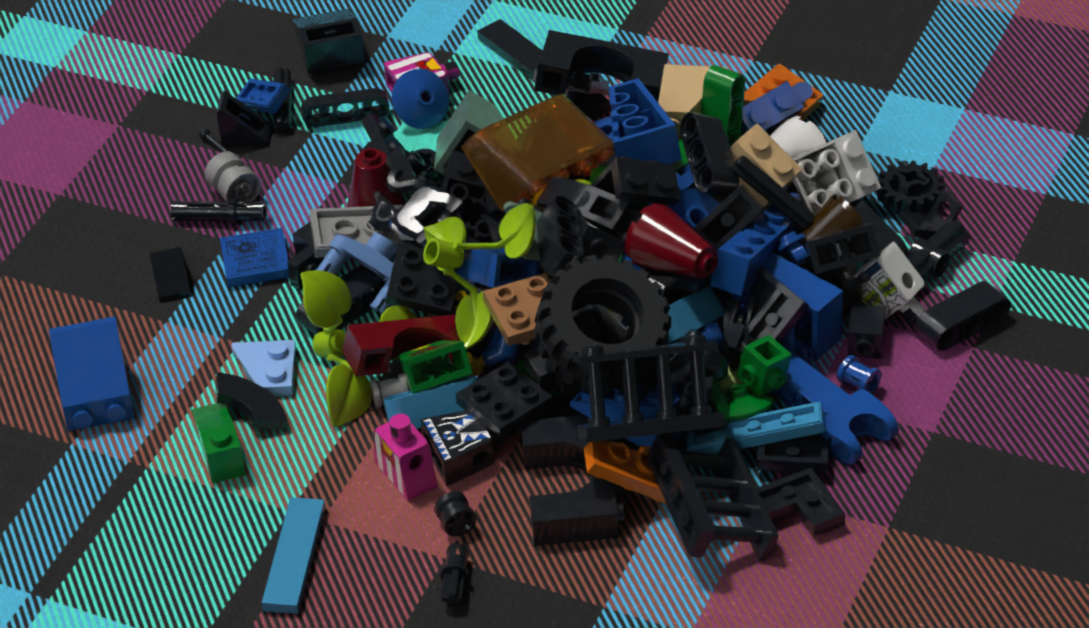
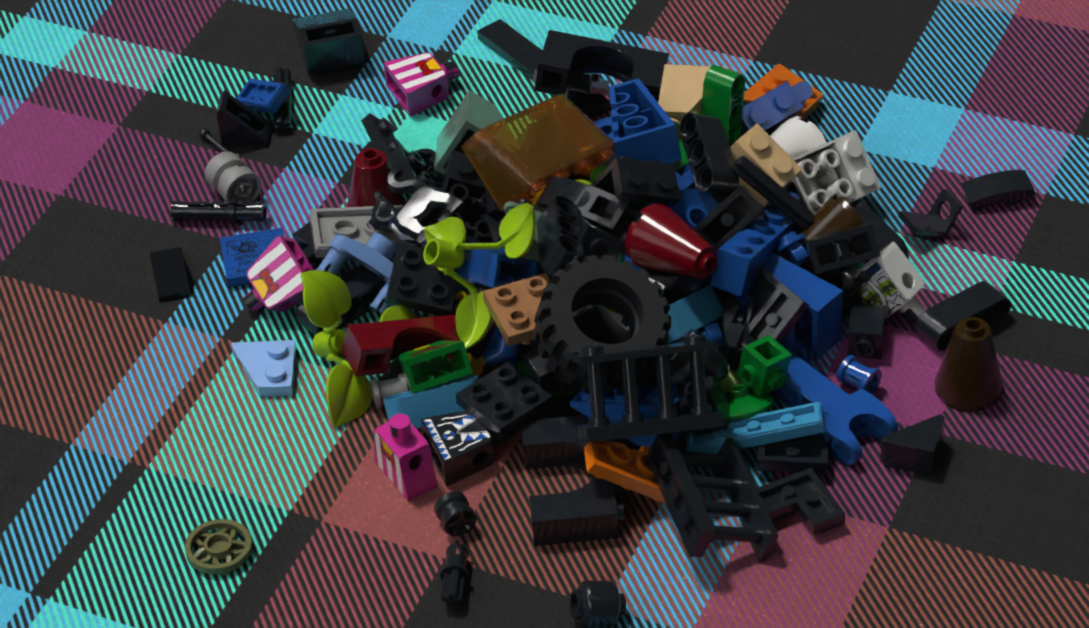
(91, 373): blue slope -> none
(218, 547): none -> olive wheel
(219, 442): green slope -> none
(252, 400): black tile -> none
(277, 276): none -> torso
(293, 555): dark azure tile -> none
(325, 118): black beam -> none
(408, 100): blue dish -> none
(597, 604): none -> black head
(909, 187): black gear -> none
(914, 447): none -> black slope
(934, 255): black piece -> none
(970, 368): none -> dark brown cone
(1006, 185): none -> black slope

